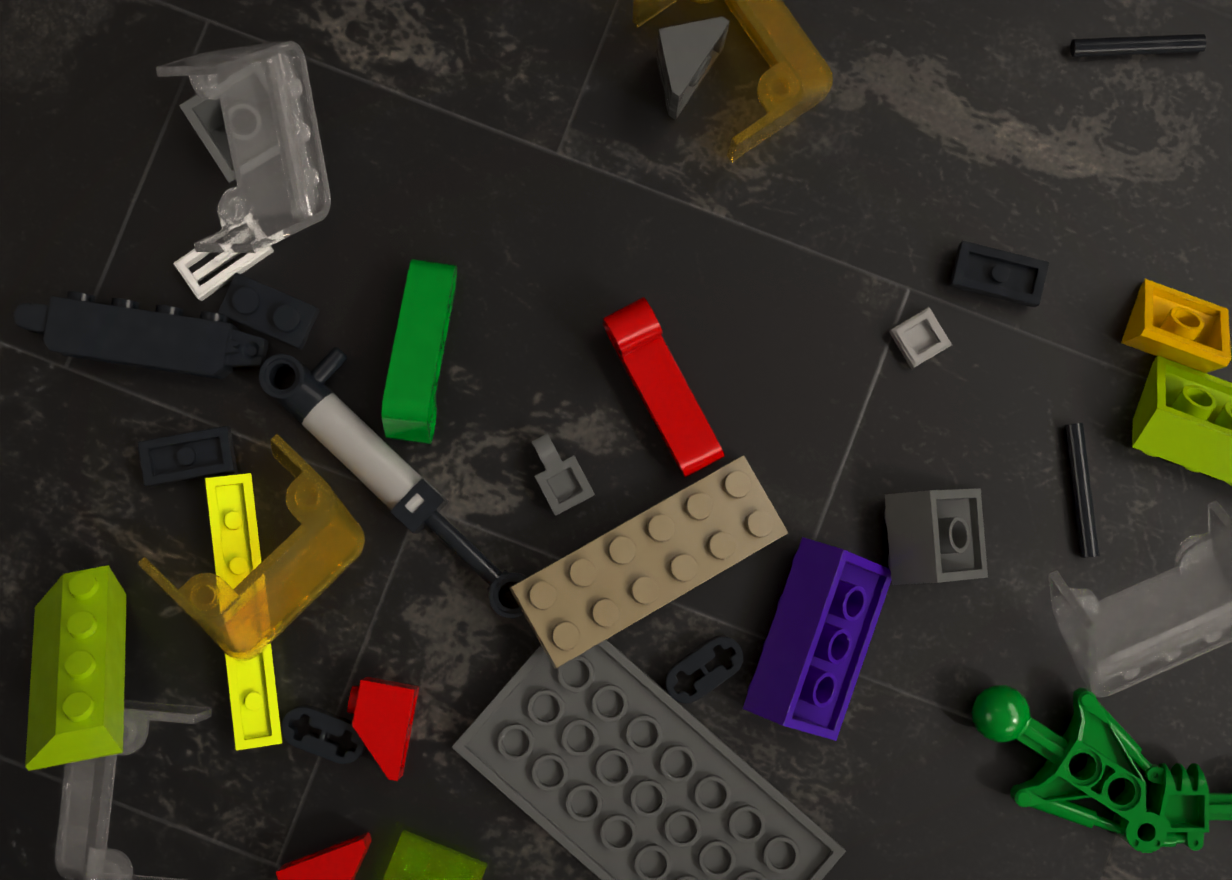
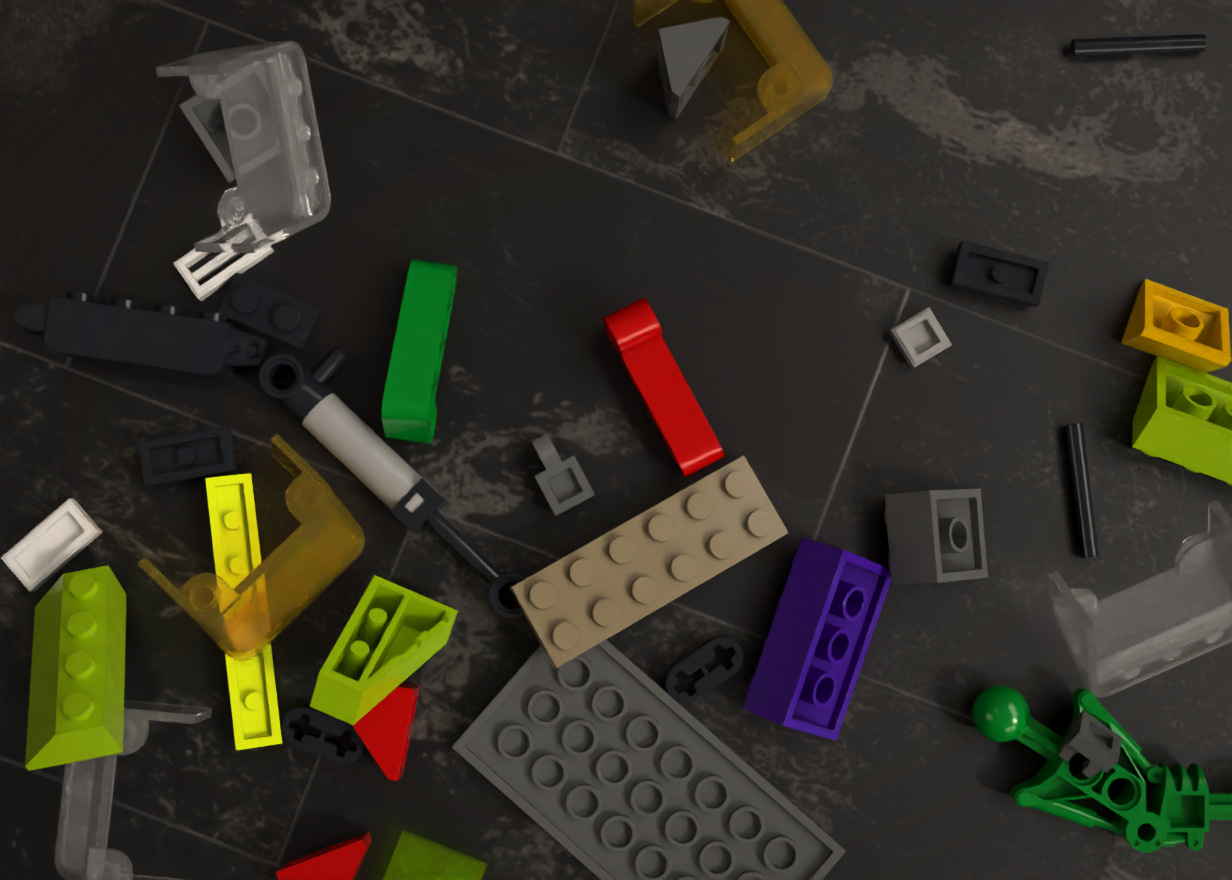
(51, 544): none -> white tile
(380, 648): none -> lime wedge
(1094, 742): none -> dark grey tile

